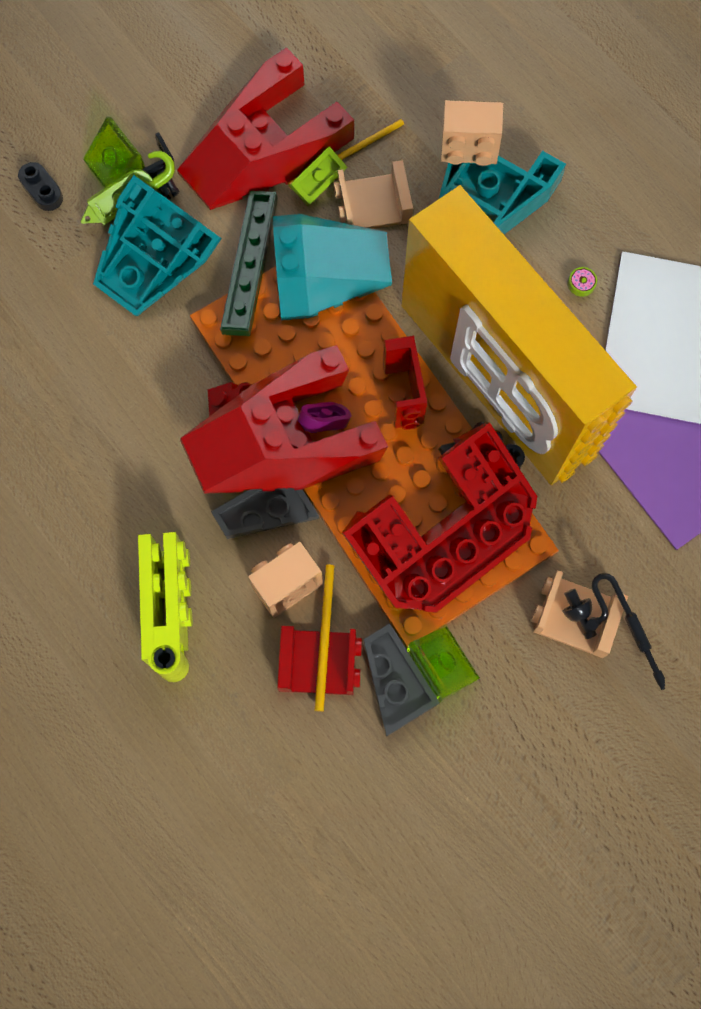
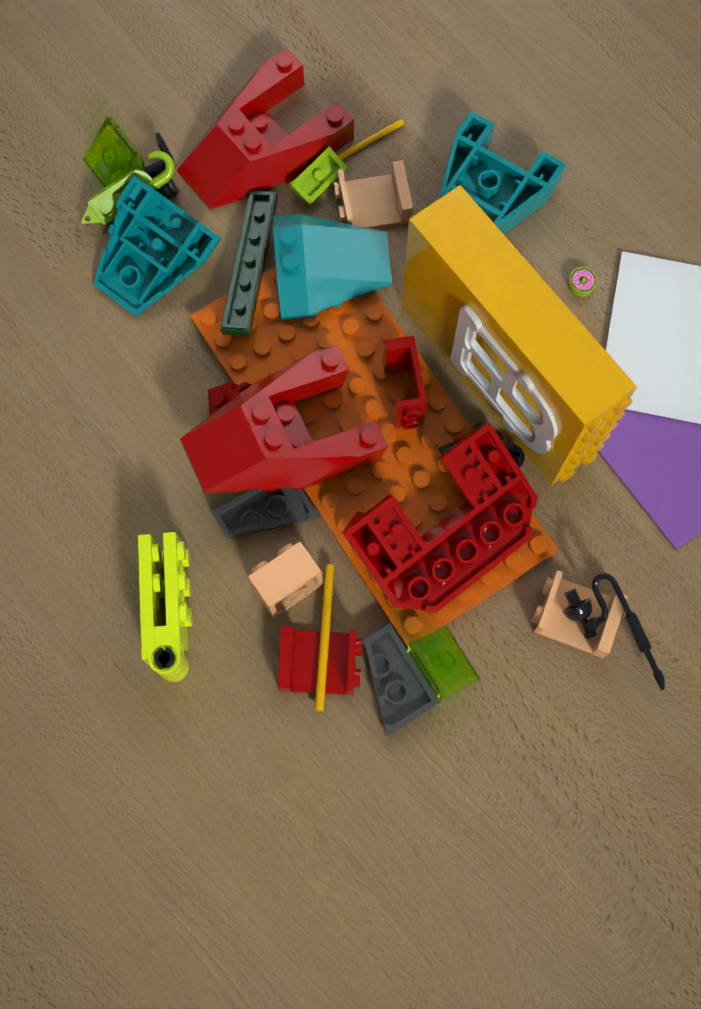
(38, 185): black plate -> none
(324, 417): magenta plate -> none
(471, 132): light nougat brick -> none

